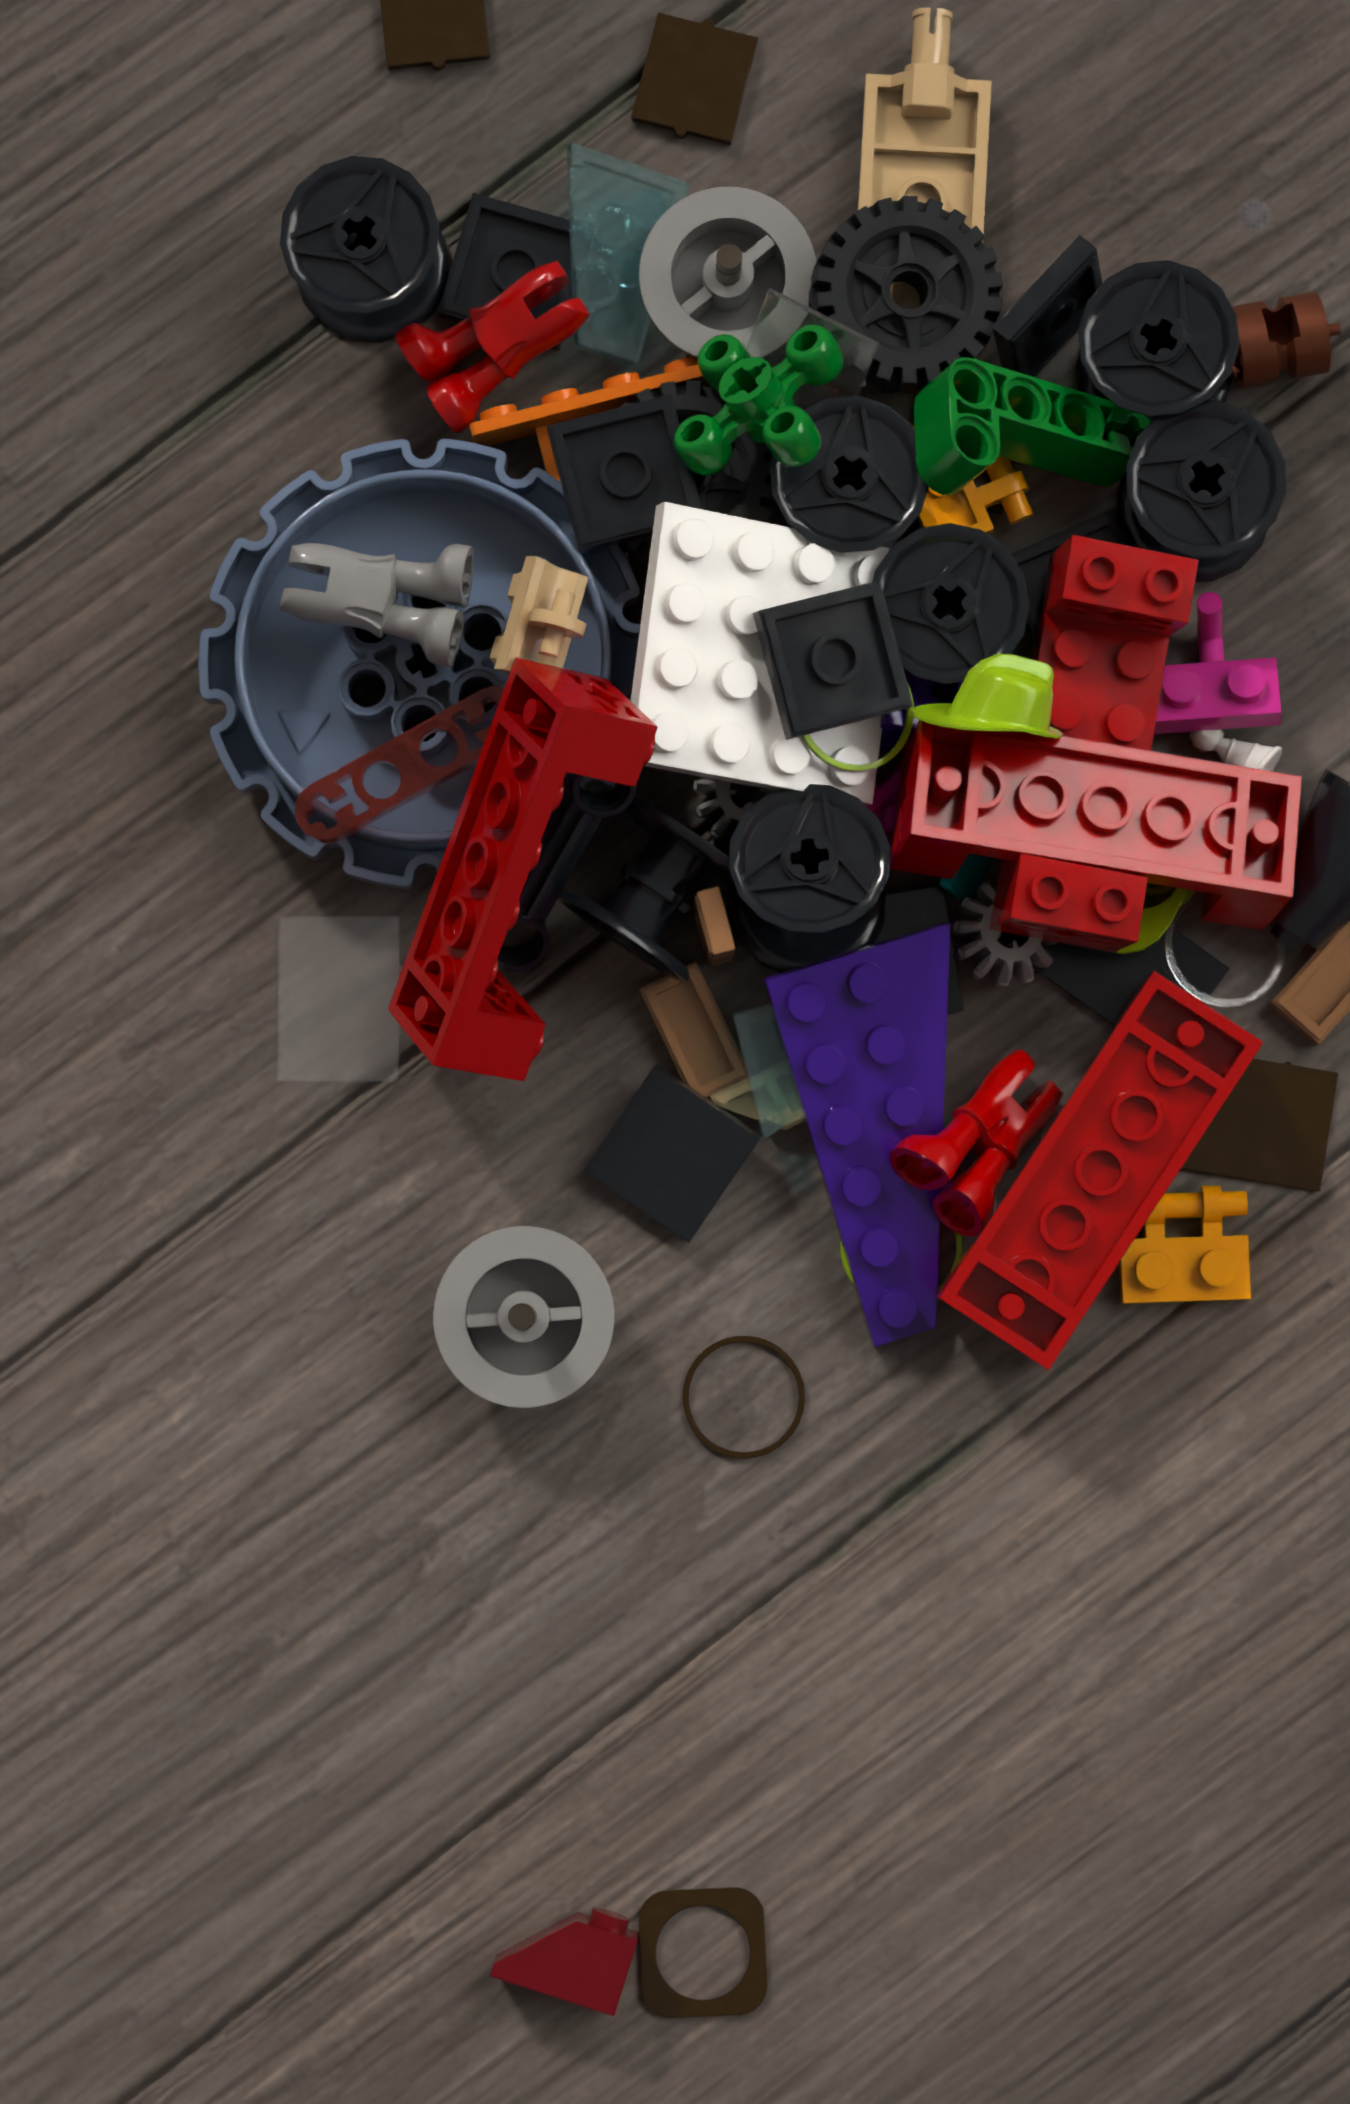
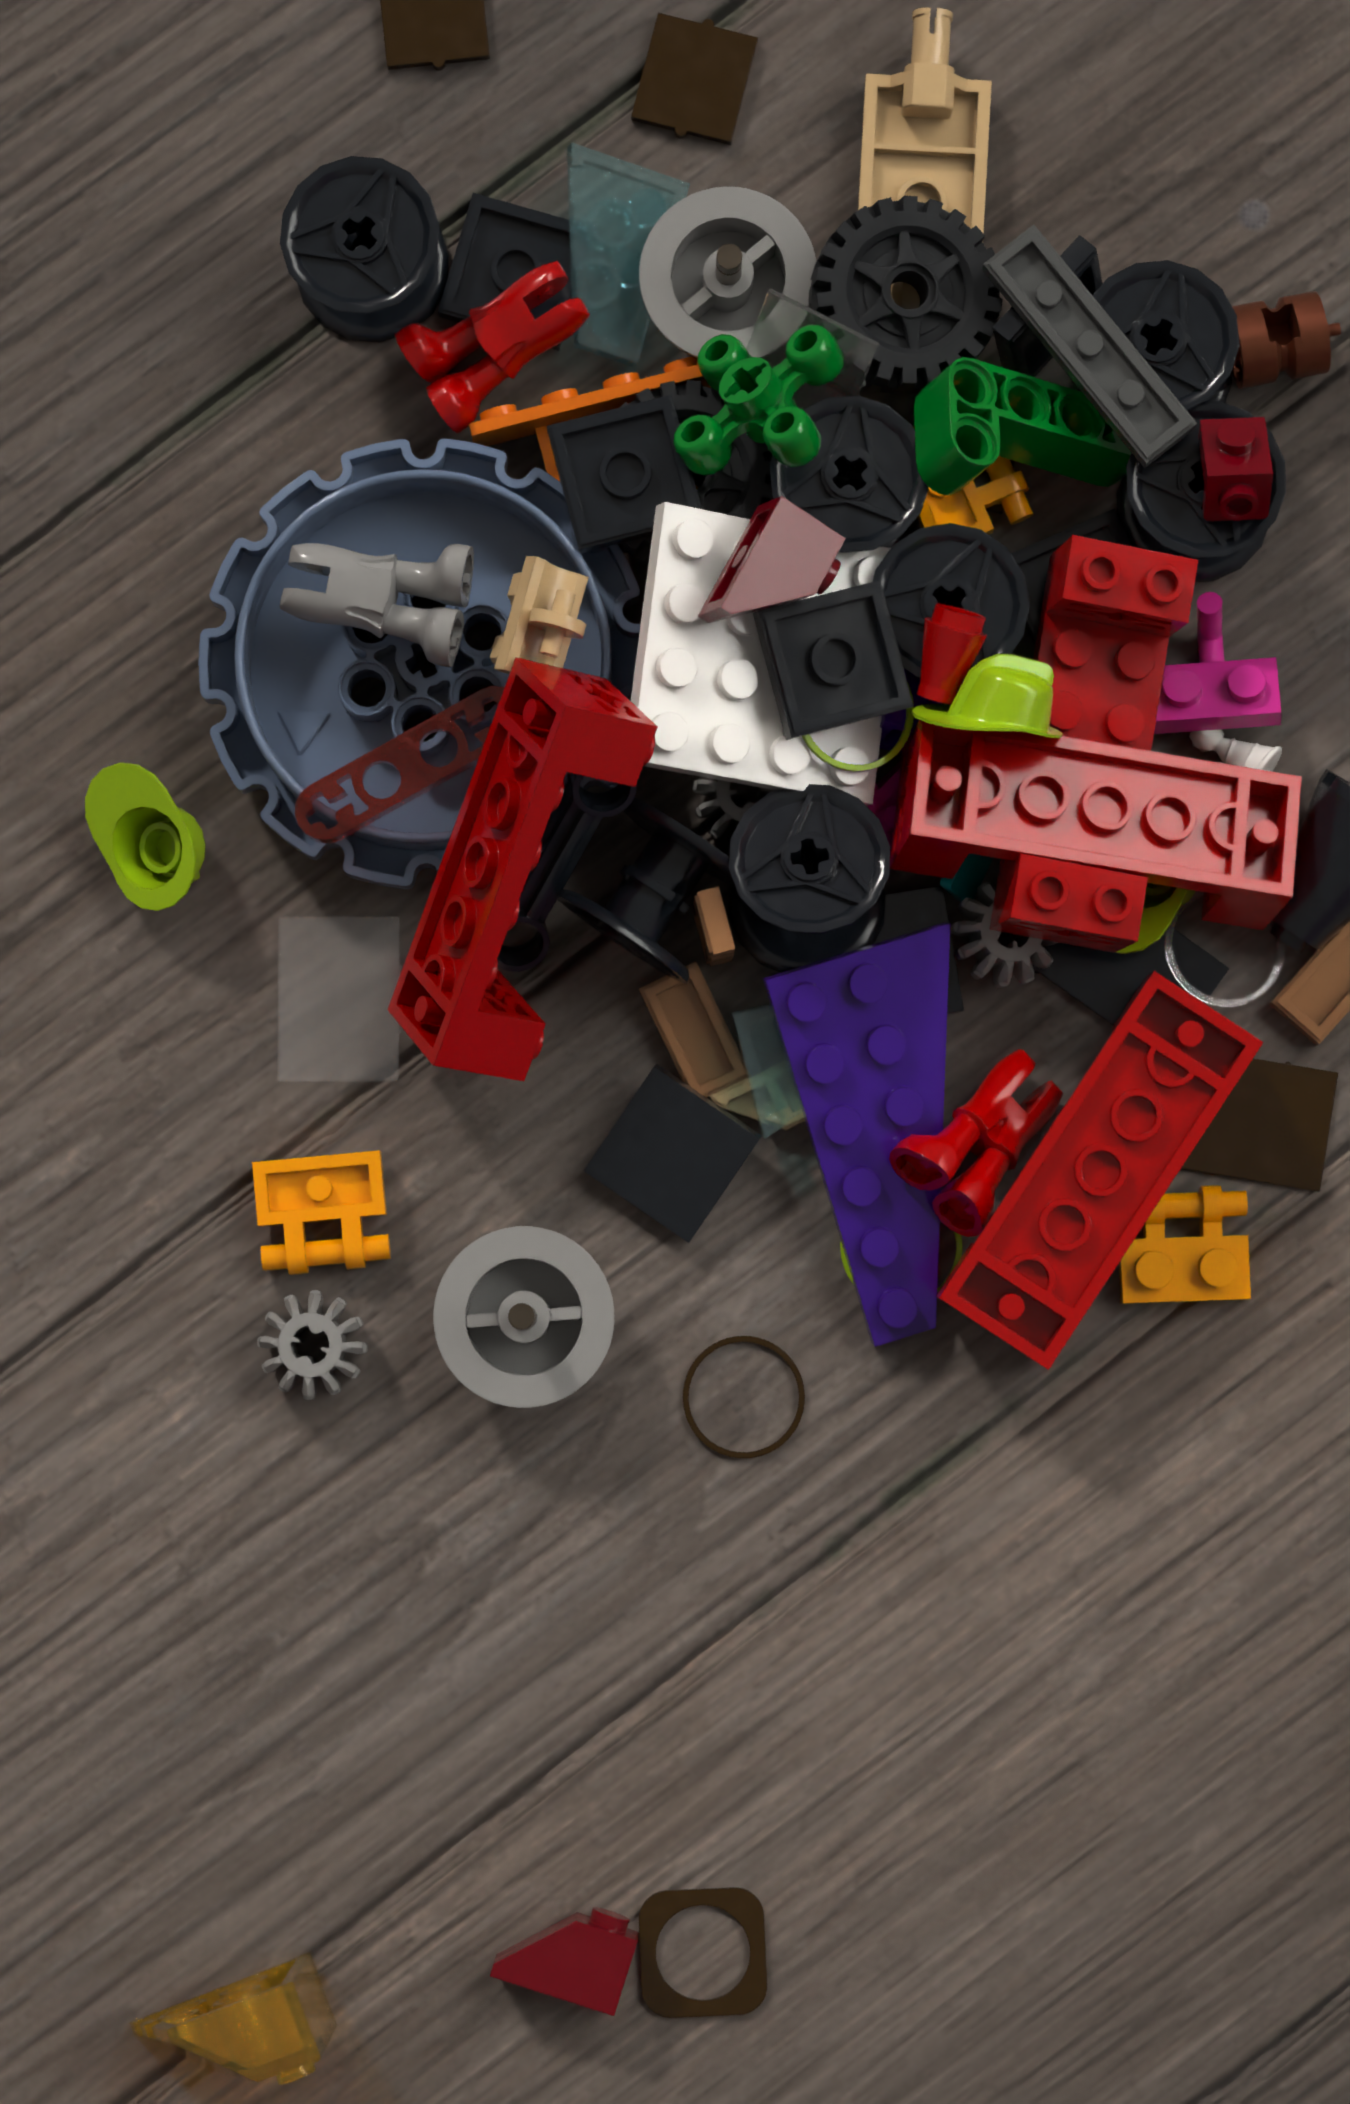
(144, 835): none -> lime piece
(251, 2027): none -> clear yellow wedge
(307, 1365): none -> light grey gear
(321, 1190): none -> light orange plate
(775, 562): none -> slope
(949, 649): none -> red cone
(1089, 346): none -> dark grey tile
(1235, 468): none -> dark red bracket

